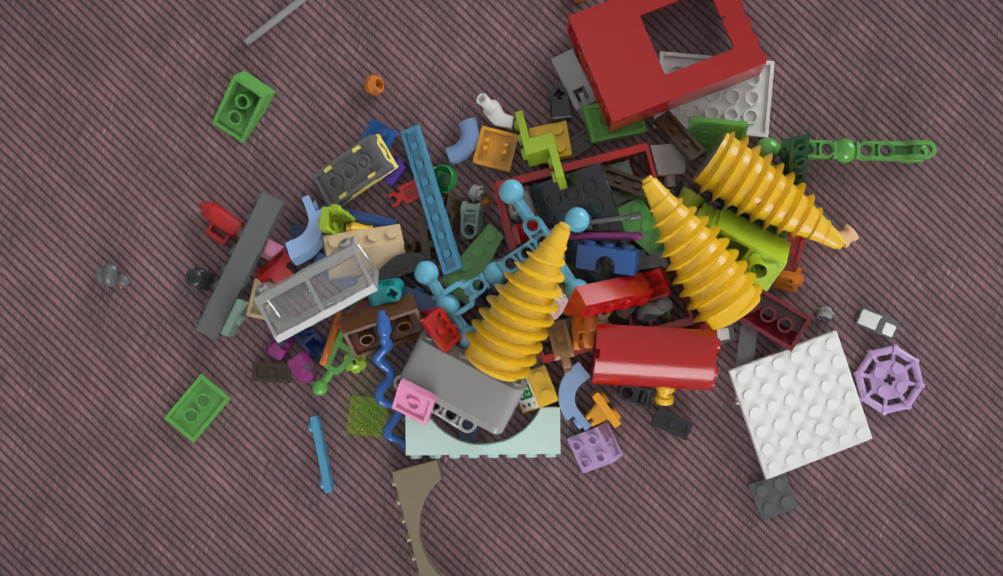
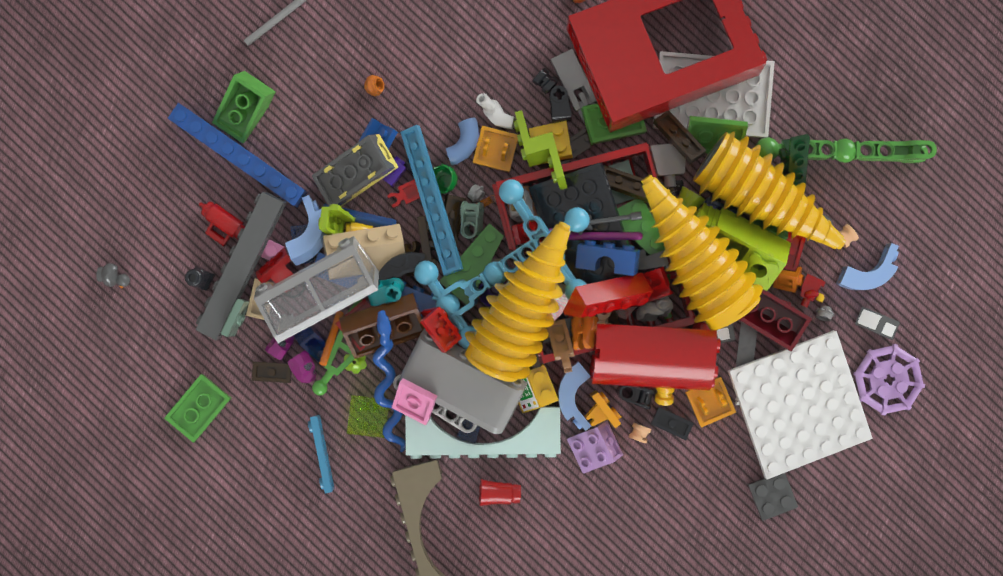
(237, 155): none -> blue brick
(498, 493): none -> red plant
(545, 81): none -> black wheel
(639, 432): none -> light nougat wheel
(711, 404): none -> light orange plate
(811, 289): none -> red piece
(880, 274): none -> light blue arch

